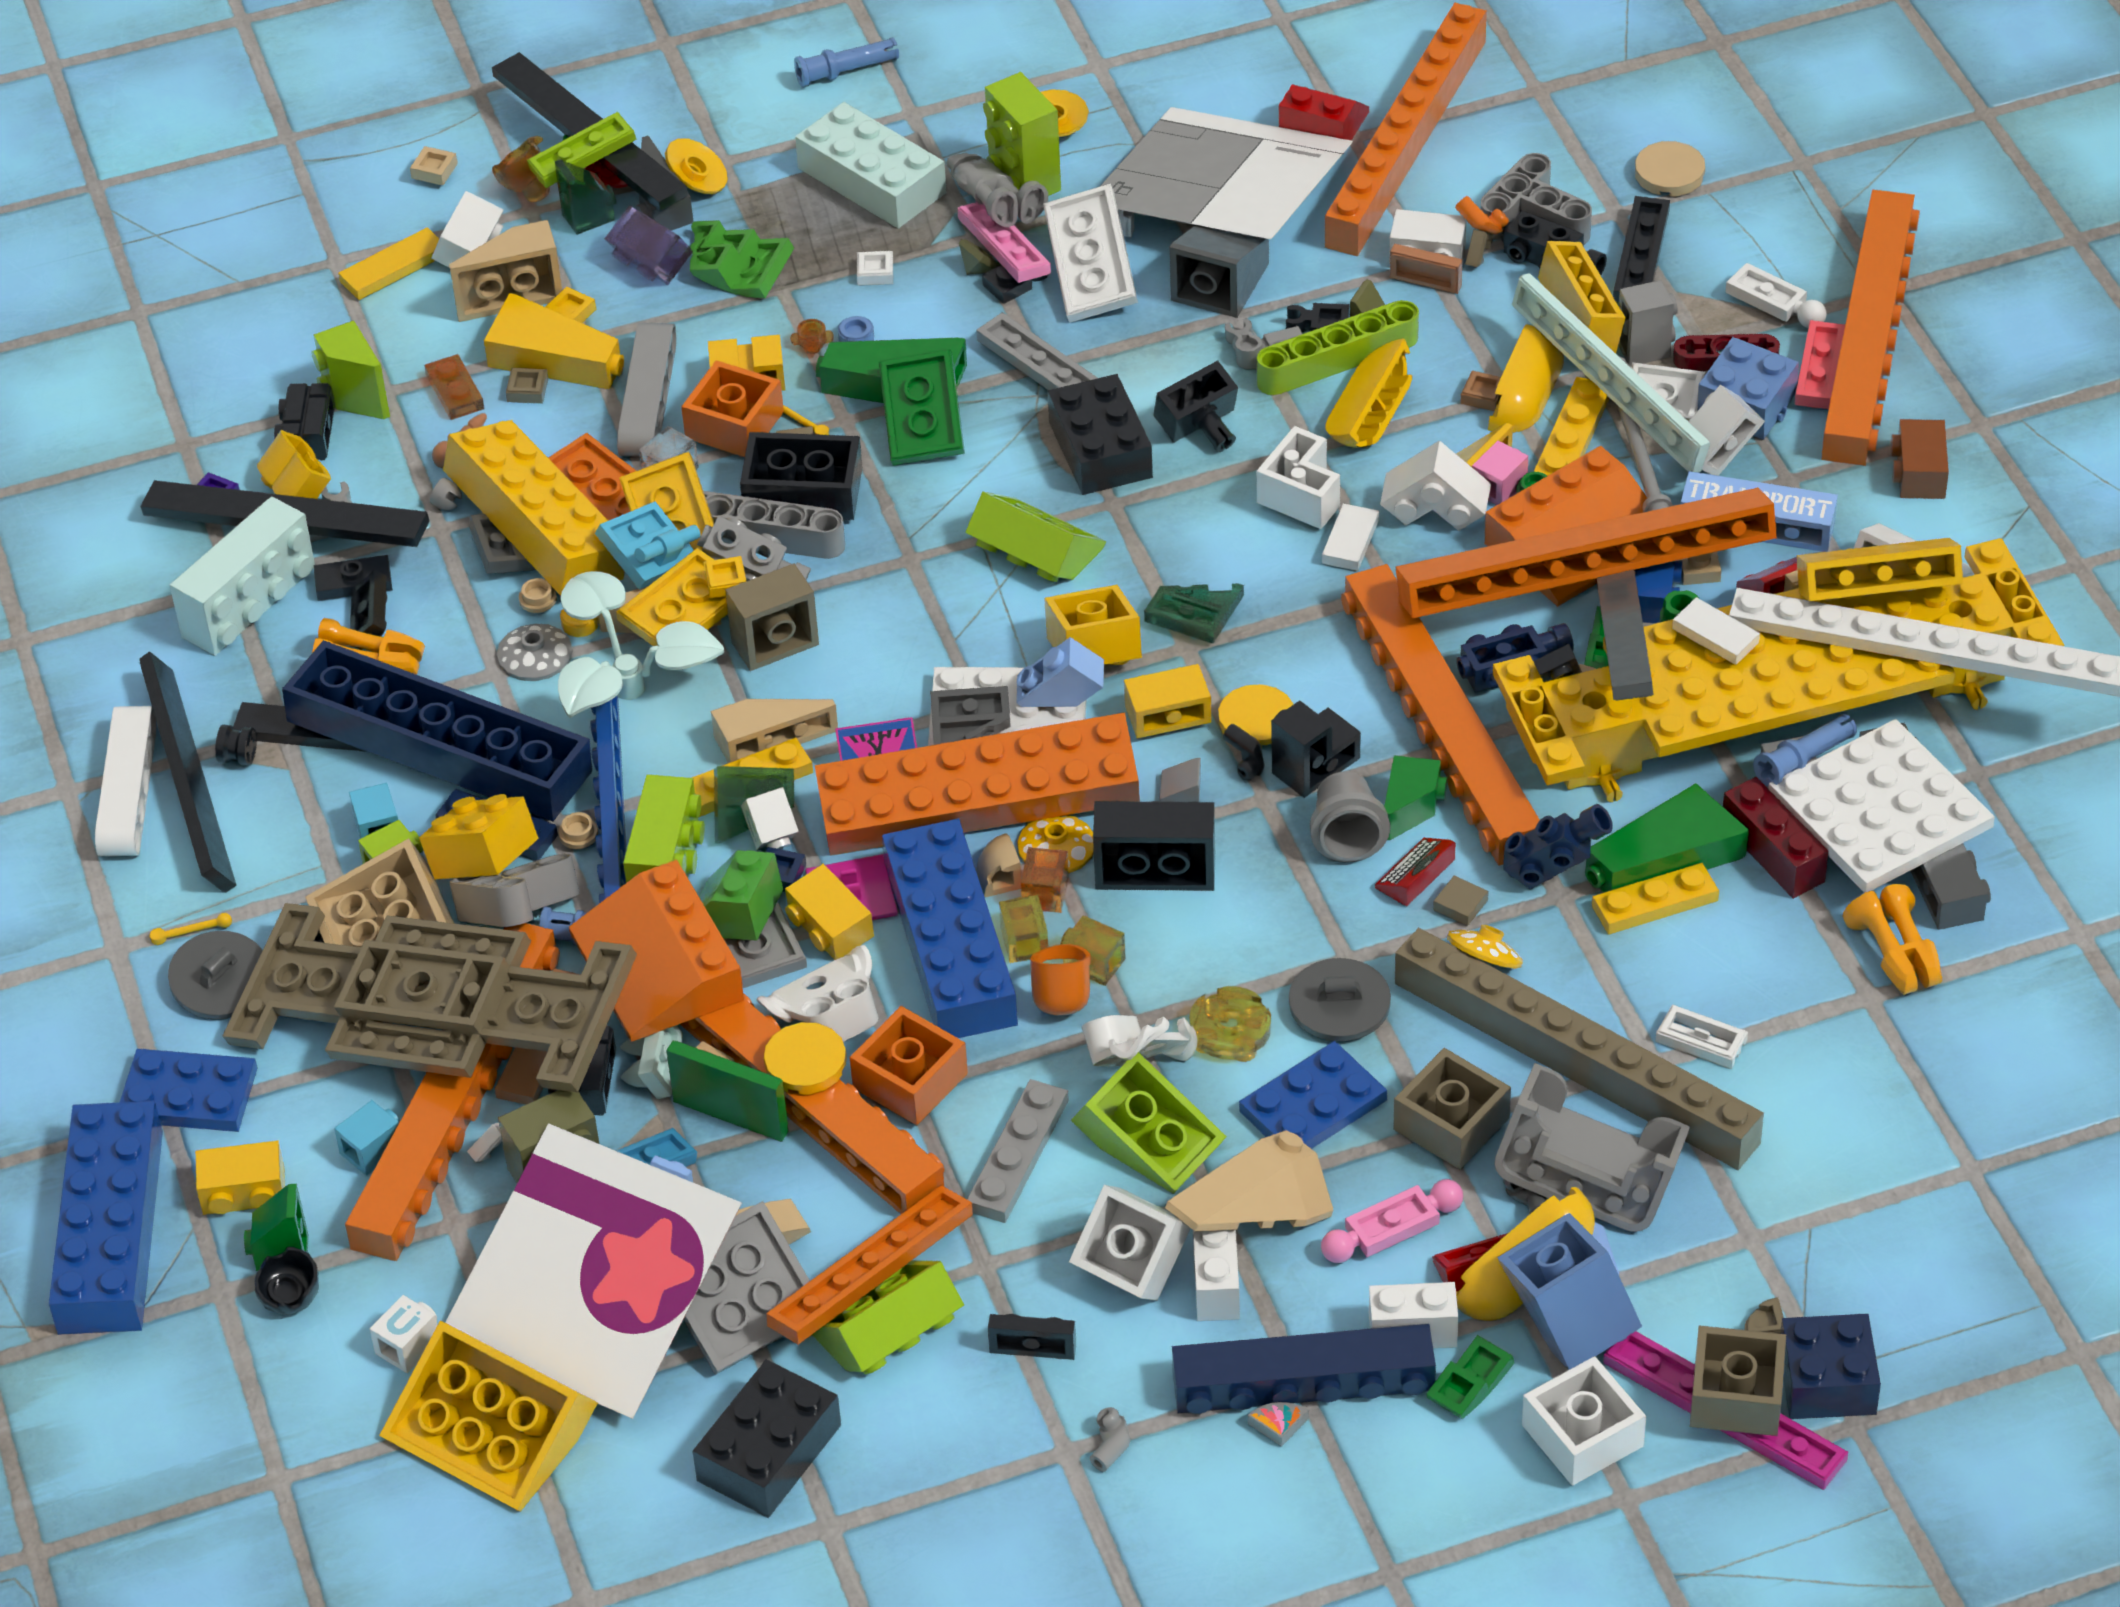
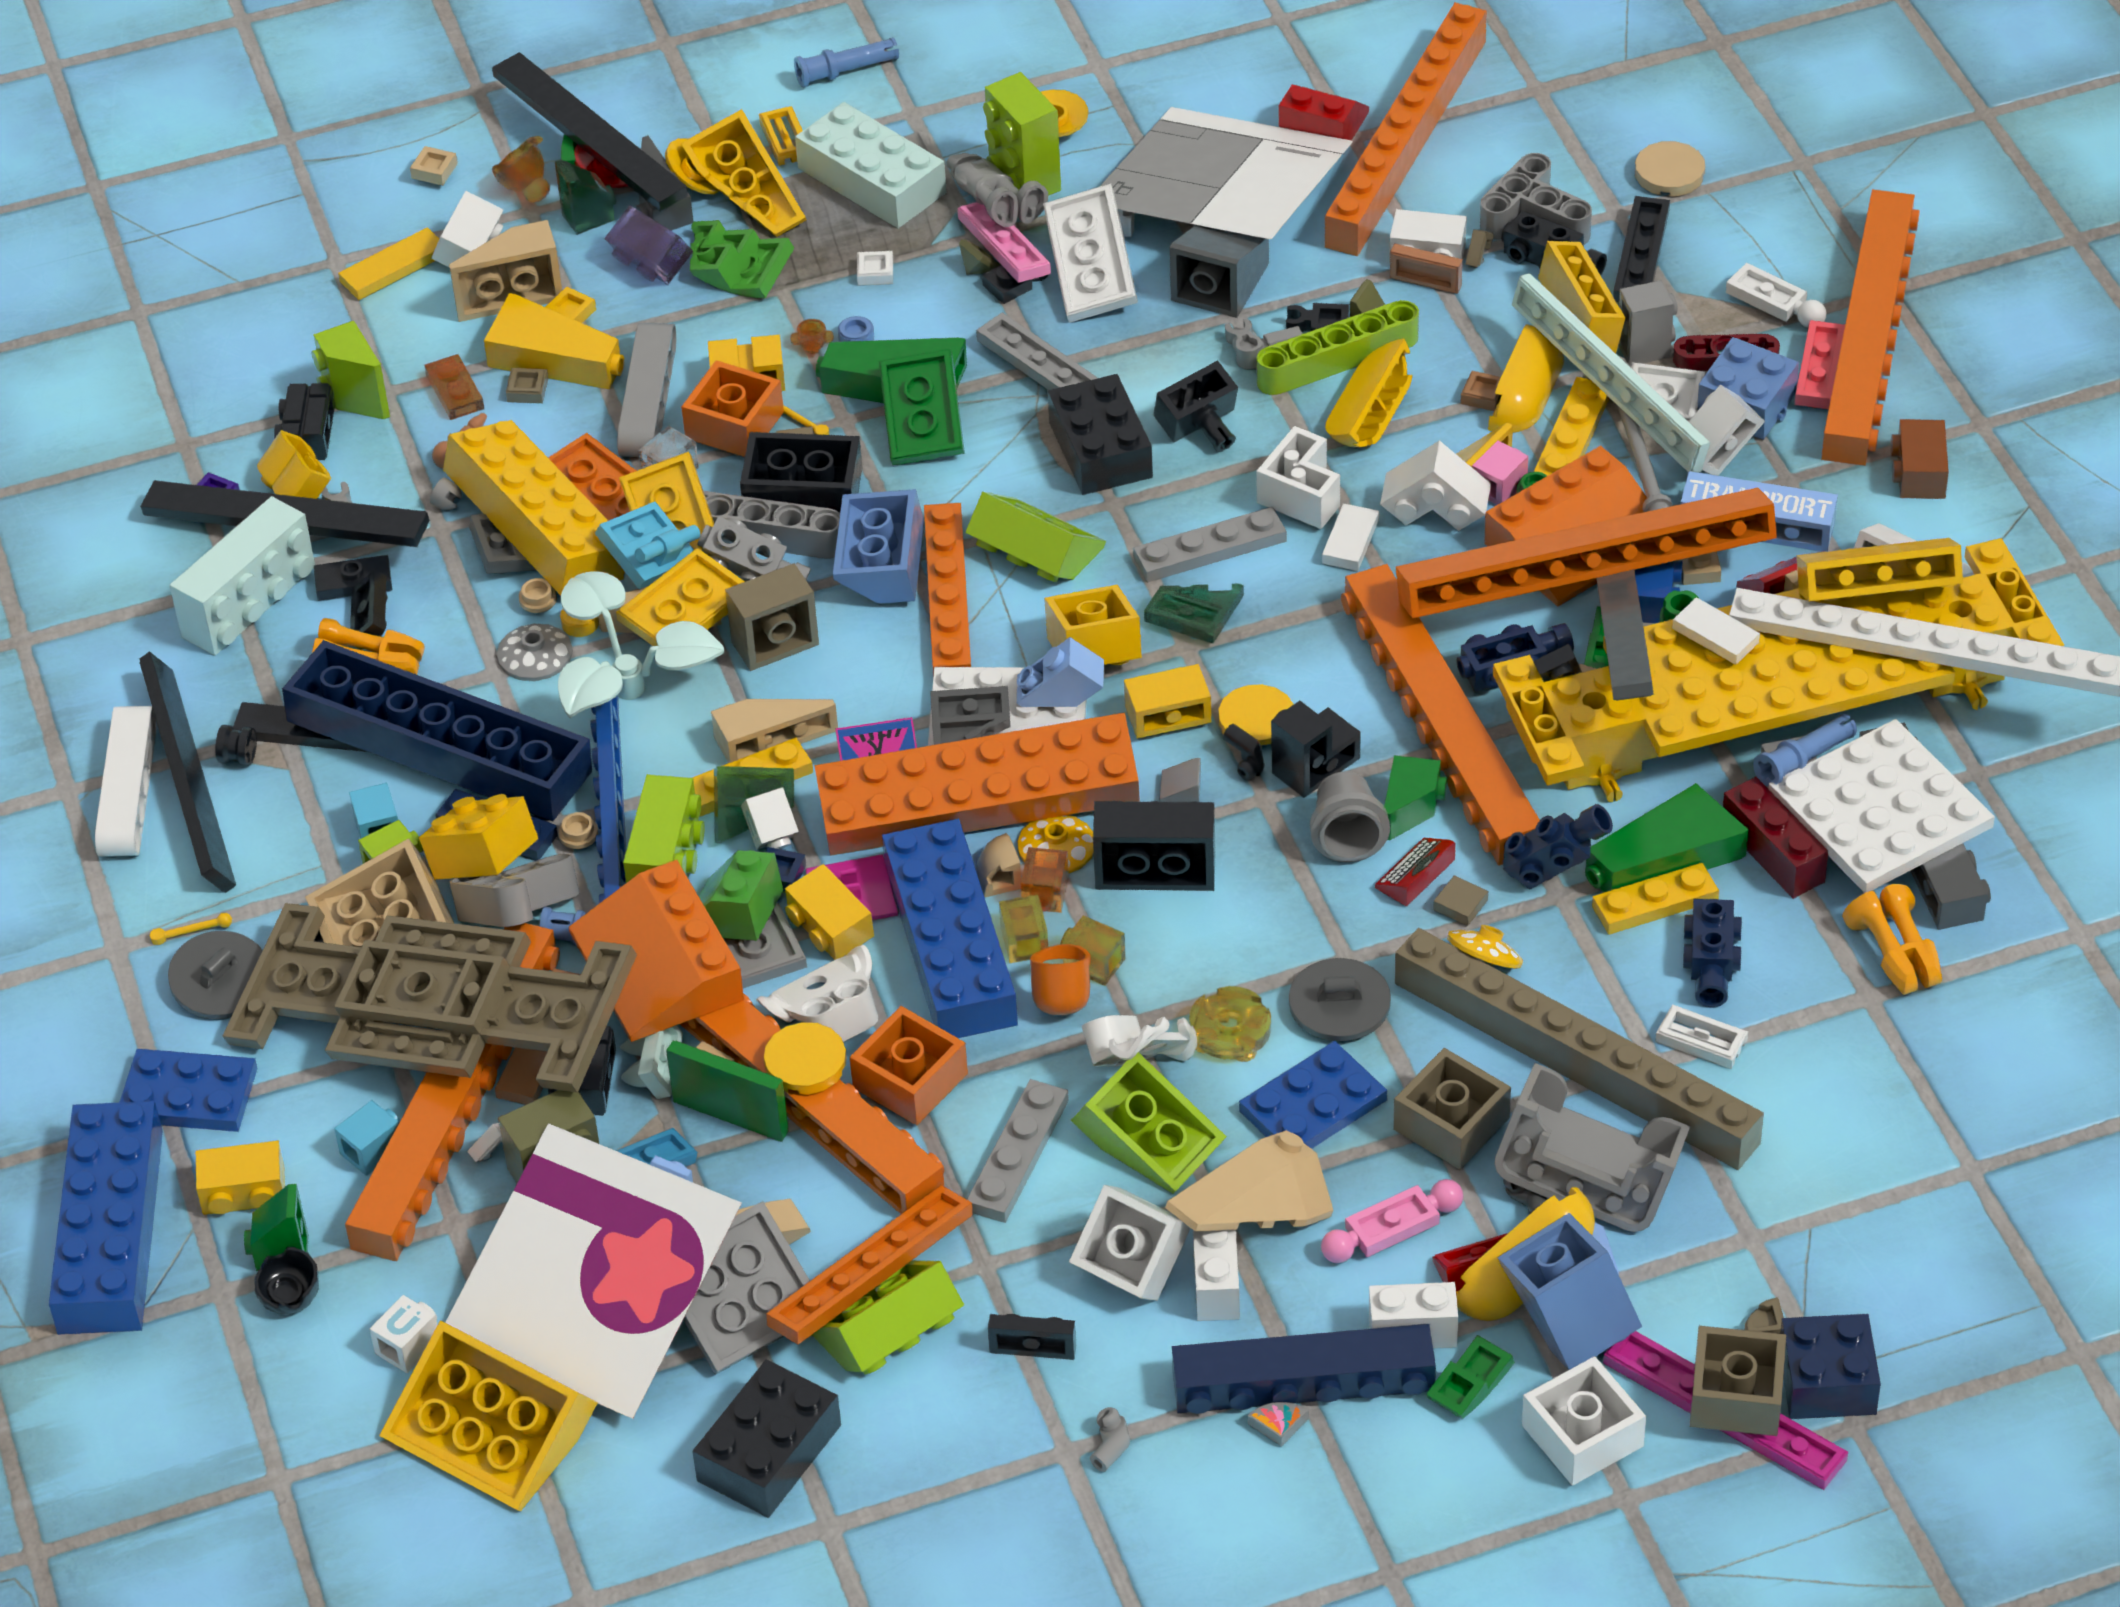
(583, 147): lime tile -> none
(723, 574): yellow tile -> none
(741, 168): none -> yellow wedge
(779, 153): none -> yellow tile
(880, 545): none -> medium blue slope
(947, 585): none -> orange plate
(1209, 544): none -> light grey plate
(1478, 219): orange arm -> none
(1712, 949): none -> dark blue brick

